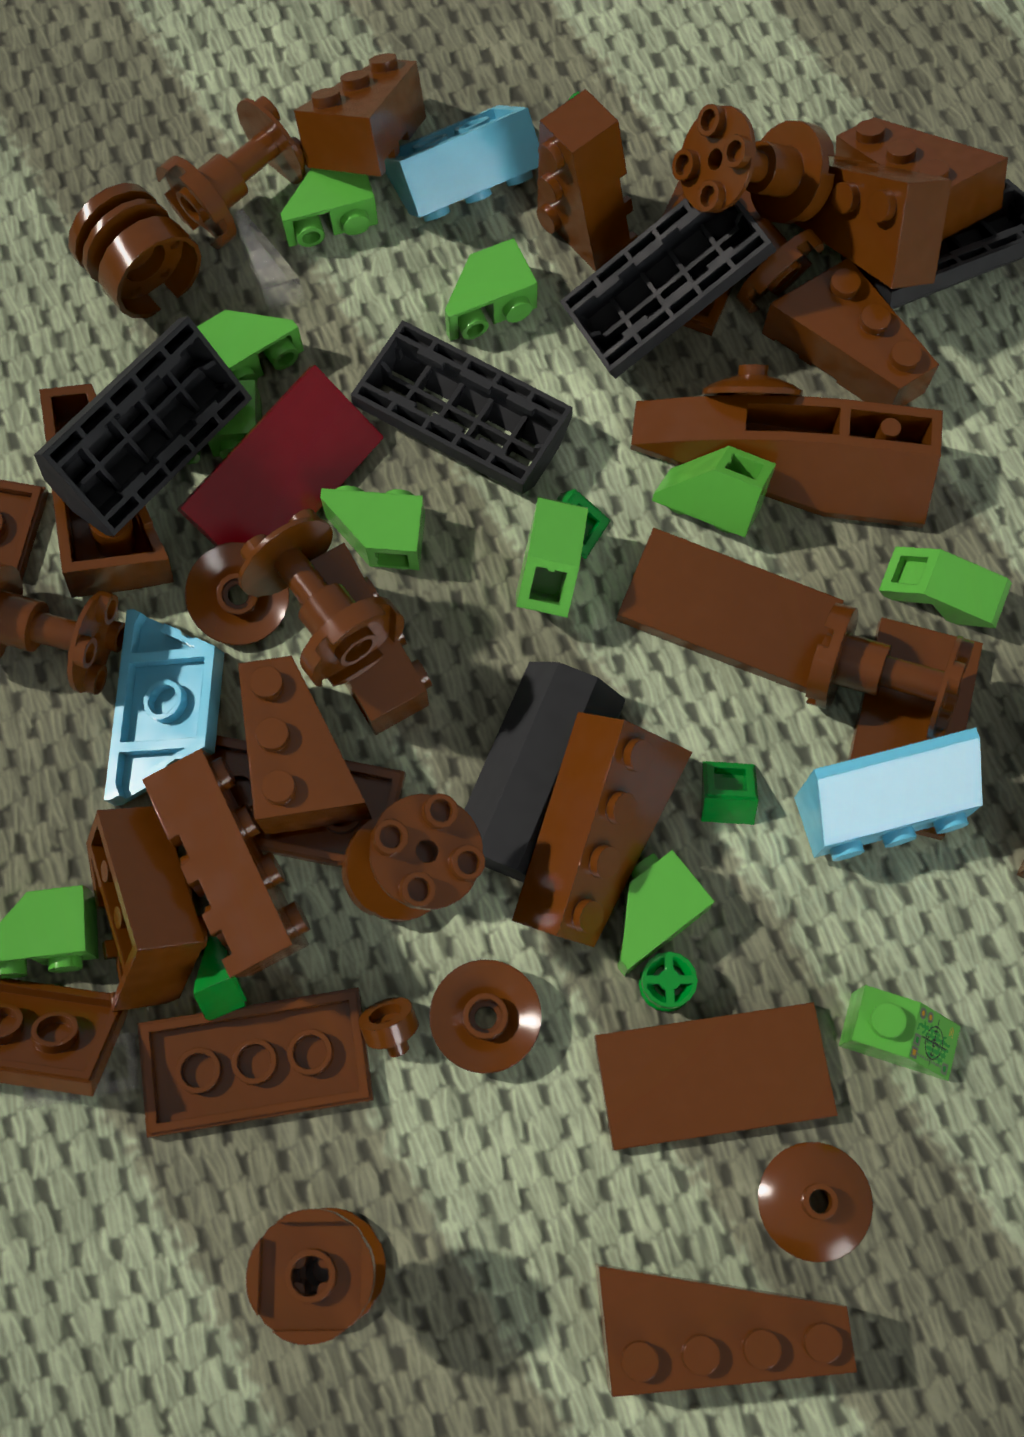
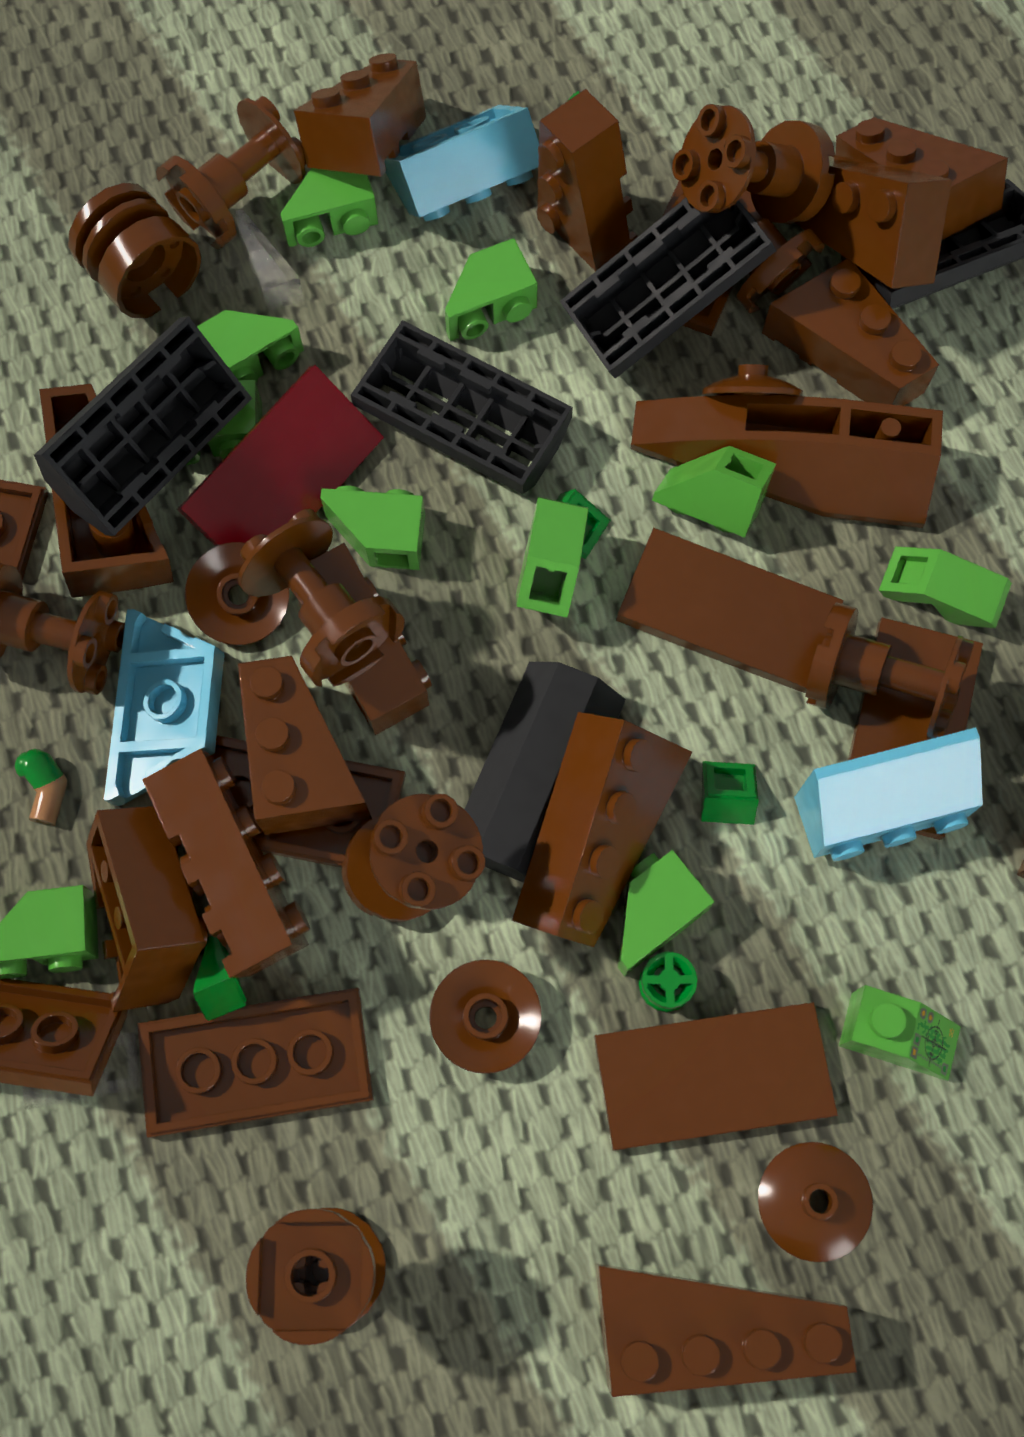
(46, 780): none -> arm
(389, 1025): reddish brown tile -> none

